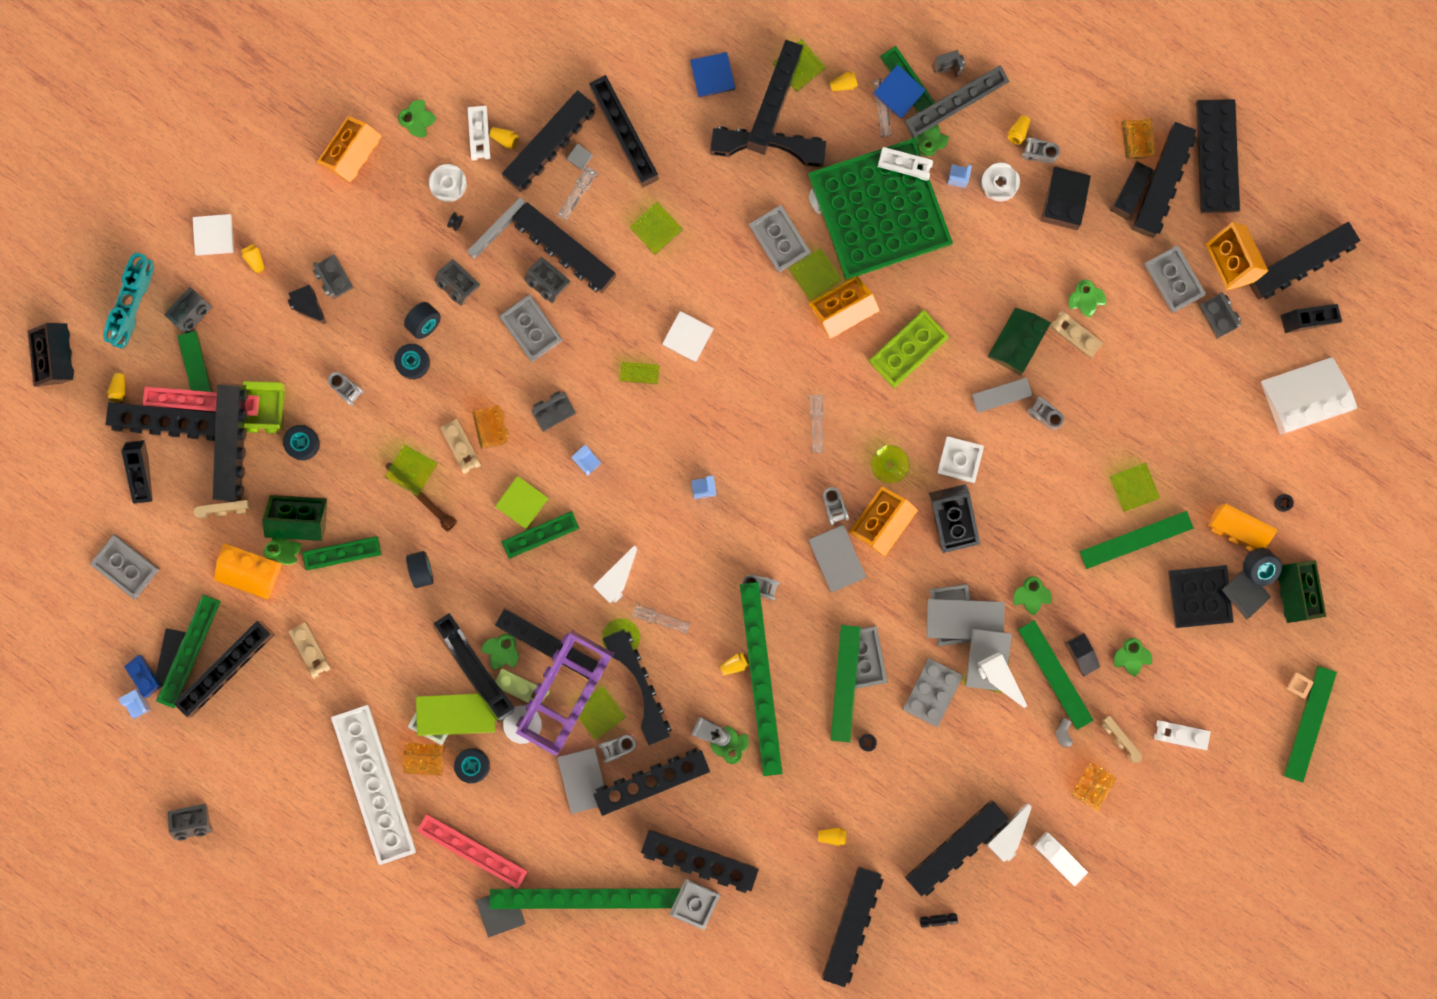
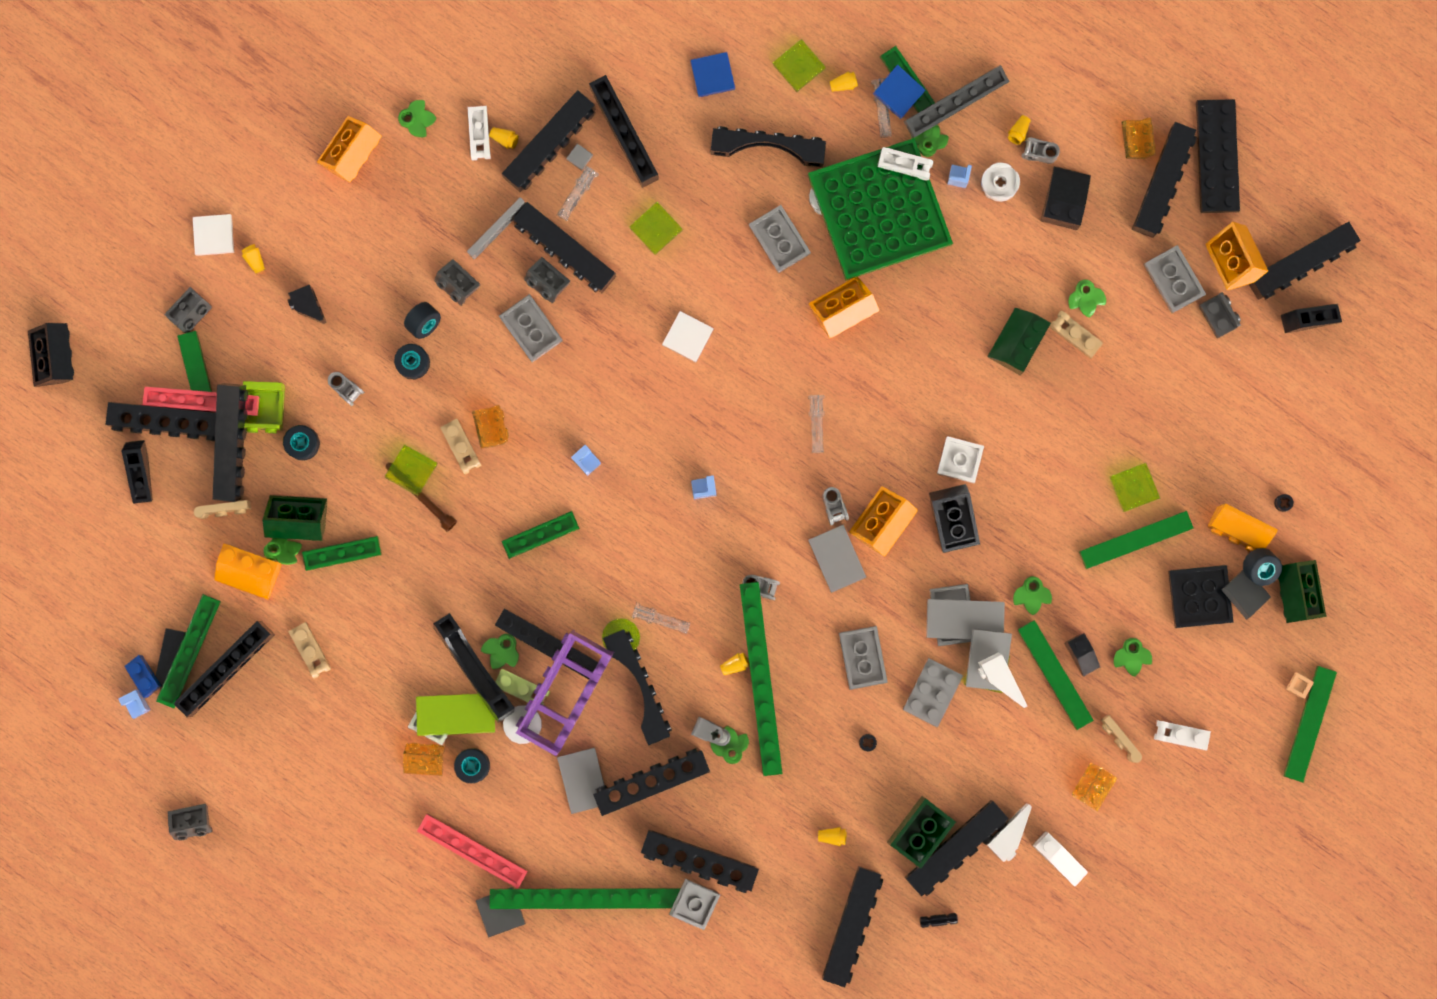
(116, 390): yellow cone -> none
(122, 316): teal piece -> none
(124, 566): light grey tile -> none
(333, 277): dark grey bracket -> none
(373, 784): white plate -> none
(419, 569): black wheel -> none
(447, 183): white tile -> none
(455, 221): black bush -> none
(521, 502): lime tile -> none
(553, 411): dark grey bracket -> none
(600, 713): clear neon green tile -> none
(615, 579): white slope -> none
(616, 748): light grey piece -> none
(639, 373): clear neon green tile -> none
(775, 97): black brick -> none
(815, 274): clear neon green tile -> none
(845, 683): green tile -> none
(890, 454): clear neon green dish -> none
(908, 349): lime tile -> none
(921, 832): none -> dark green slope
(952, 59): dark grey bracket -> none
(1002, 395): light grey tile -> none
(1045, 413): light grey piece -> none
(1062, 734): light grey arm -> none
(1132, 190): black slope -> none
(1308, 395): white slope -> none

